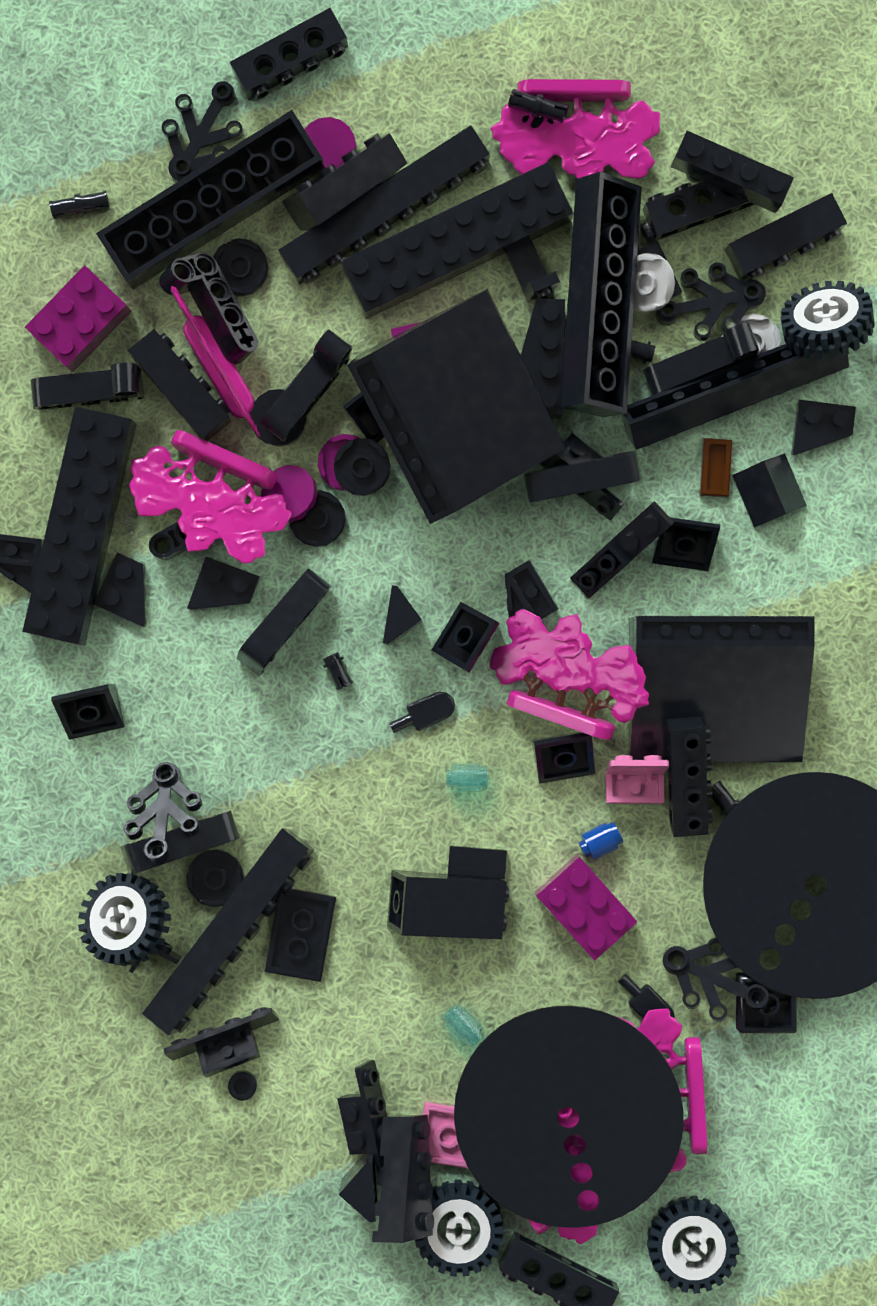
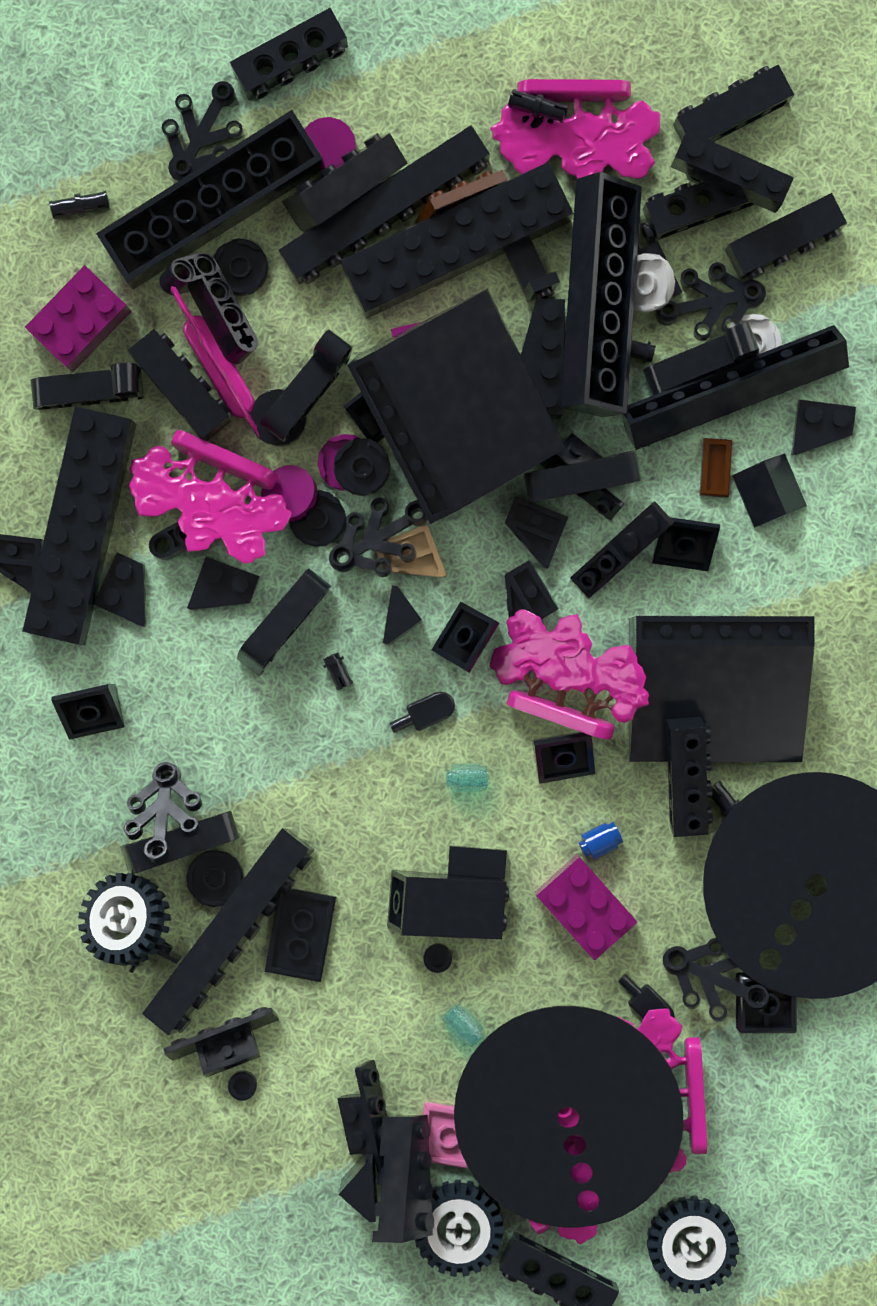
(375, 539): none -> black plant
(427, 557): none -> tan wing
(437, 958): none -> black tile
(460, 193): none -> reddish brown wing
(536, 528): none -> black wing
(635, 780): bright pink bracket -> none
(737, 106): none -> black brick
(829, 331): black wheel -> none

